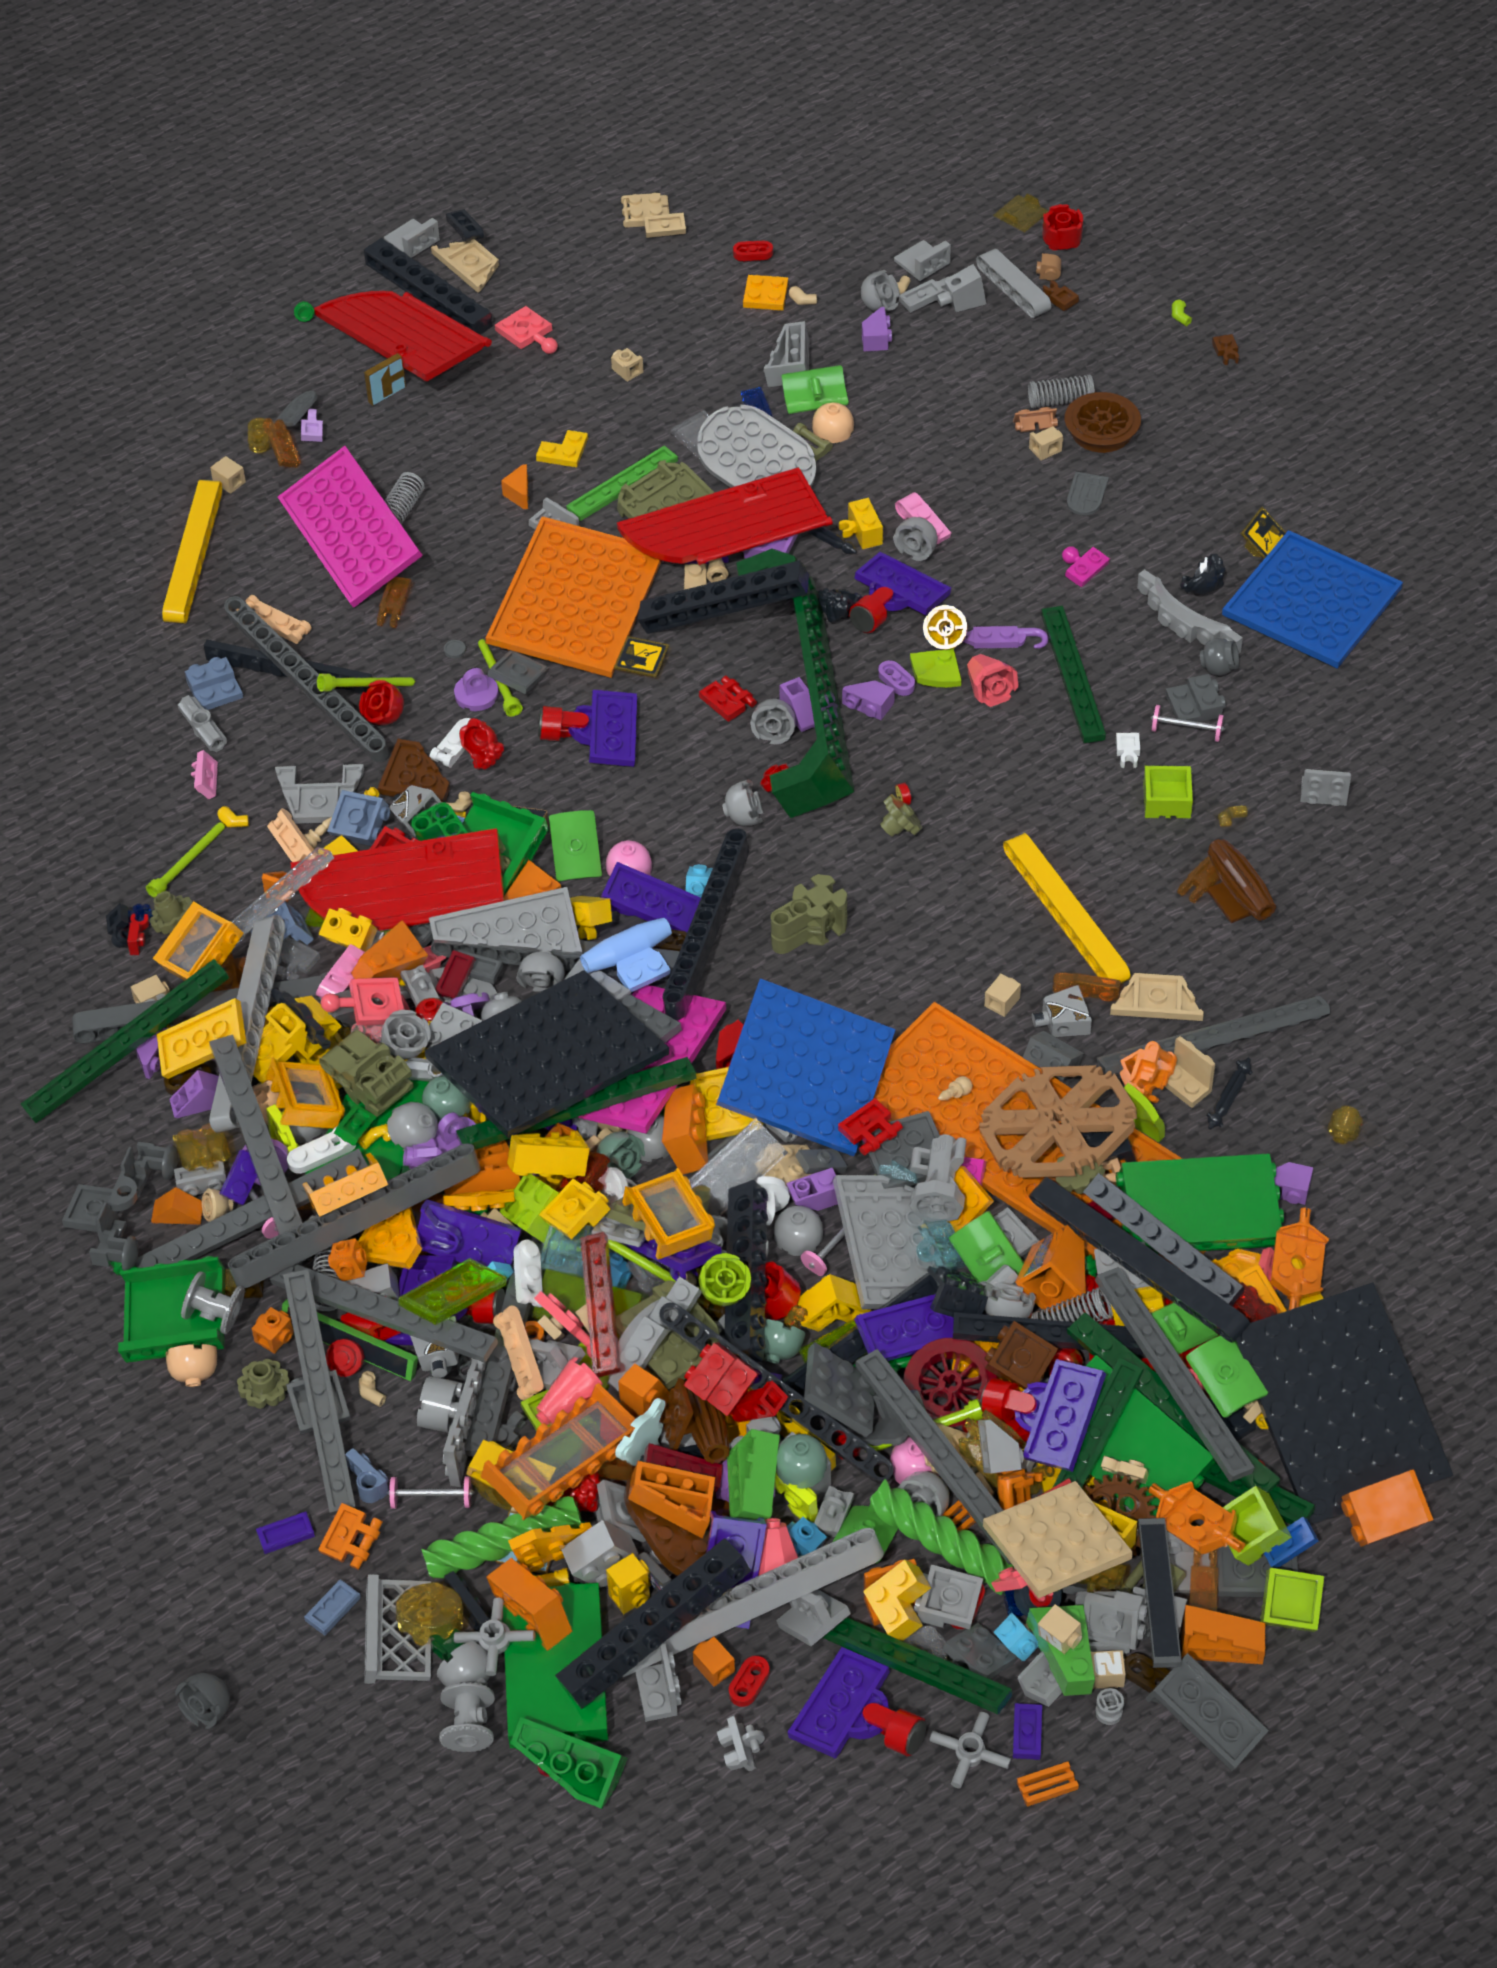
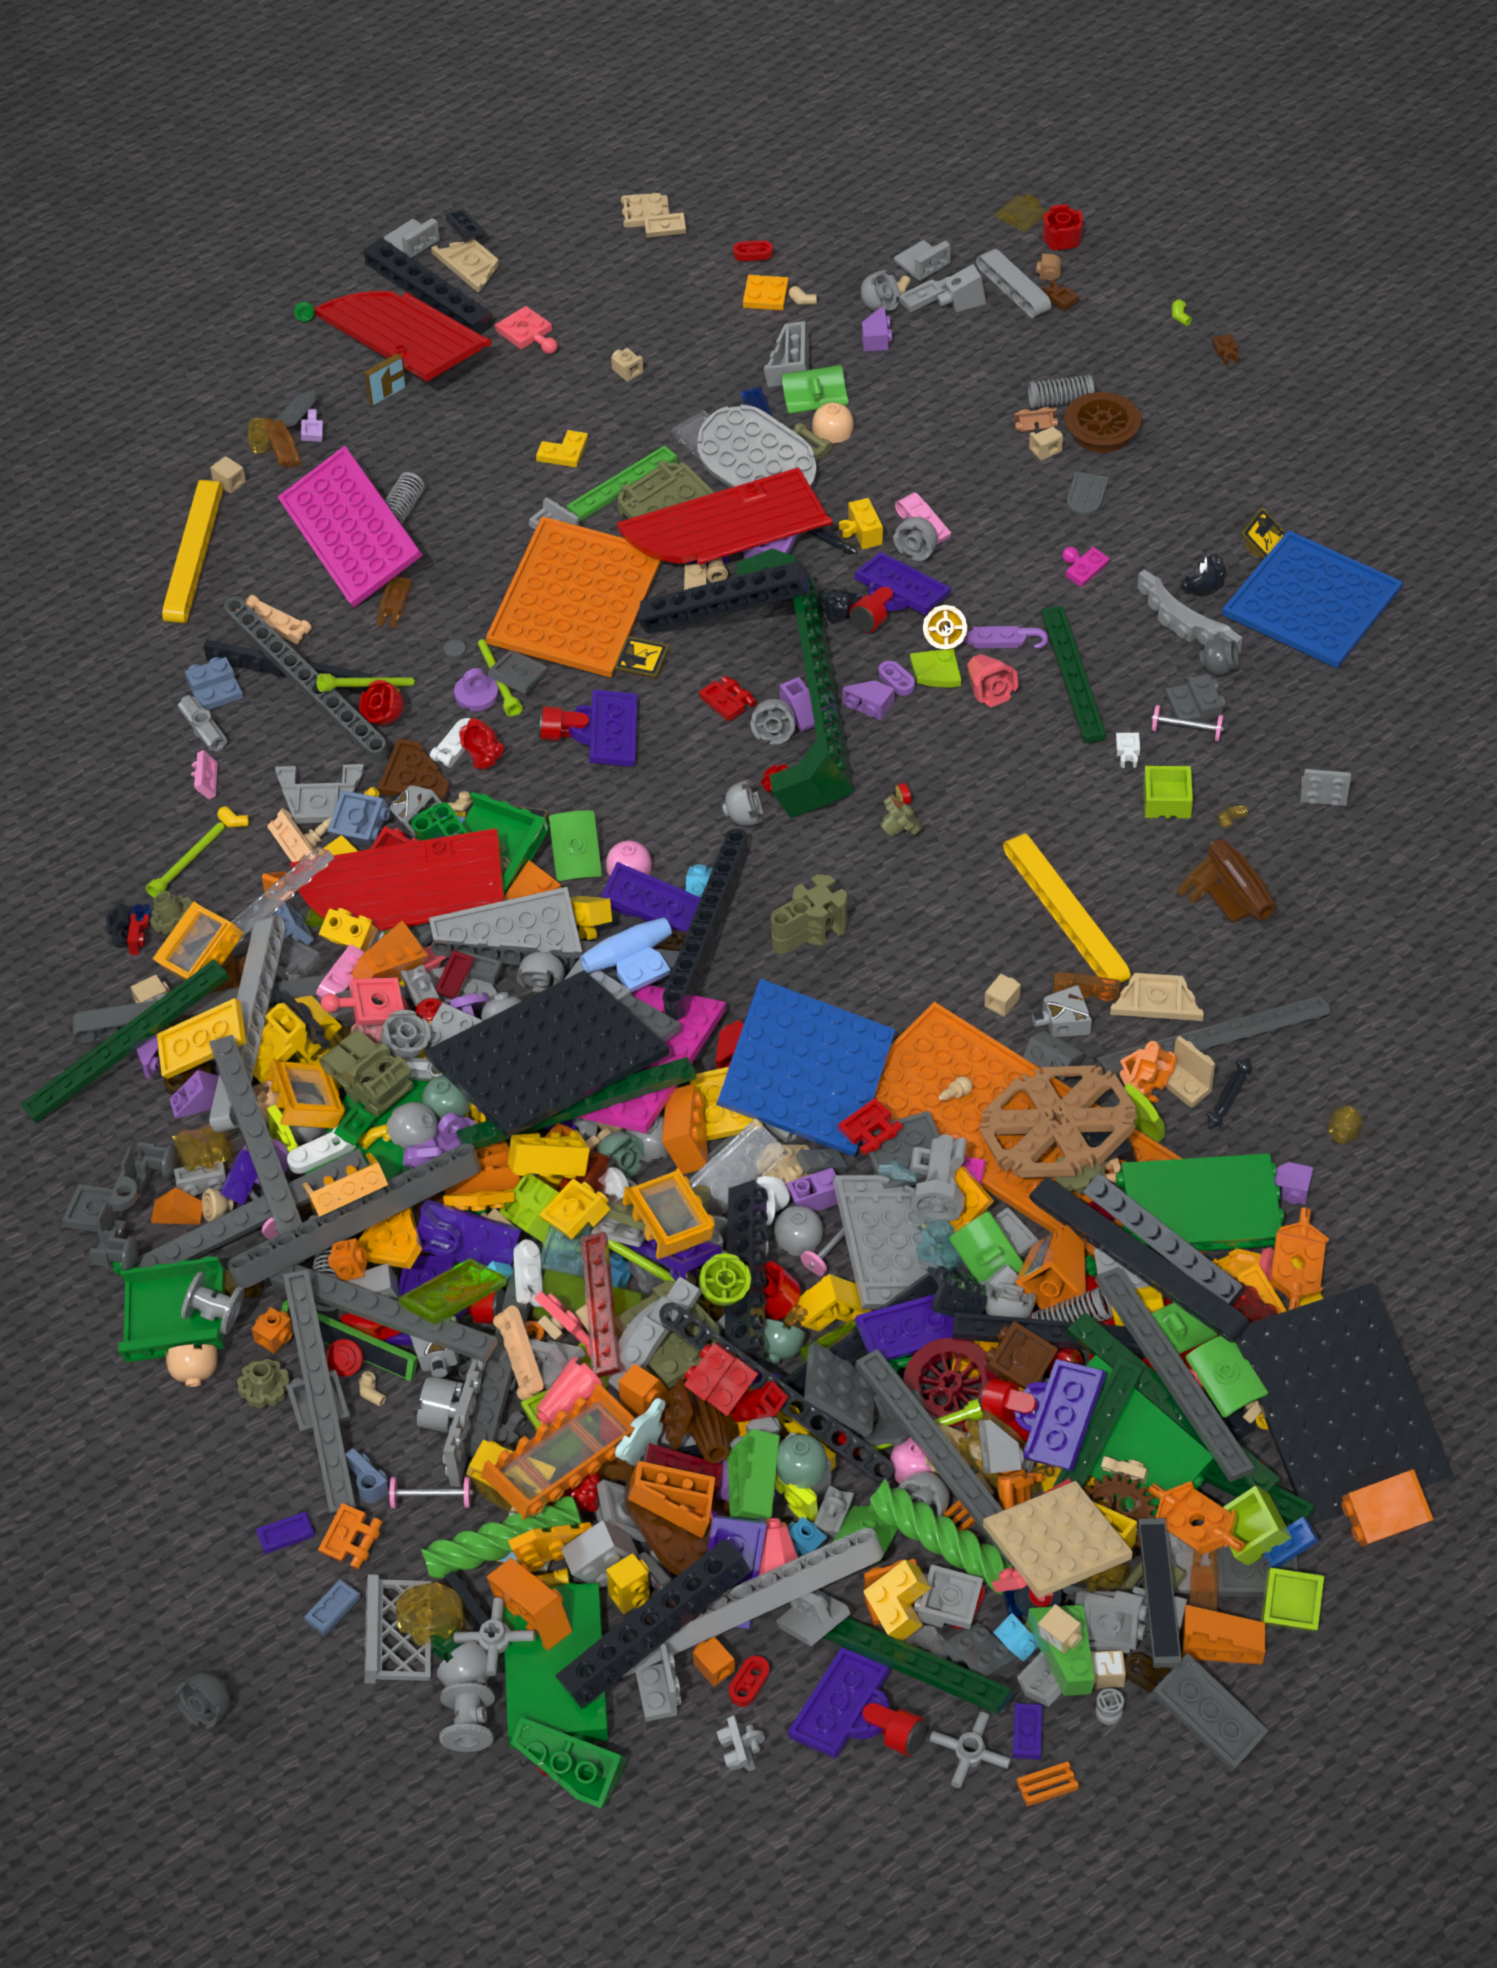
(516, 486): orange slope -> none

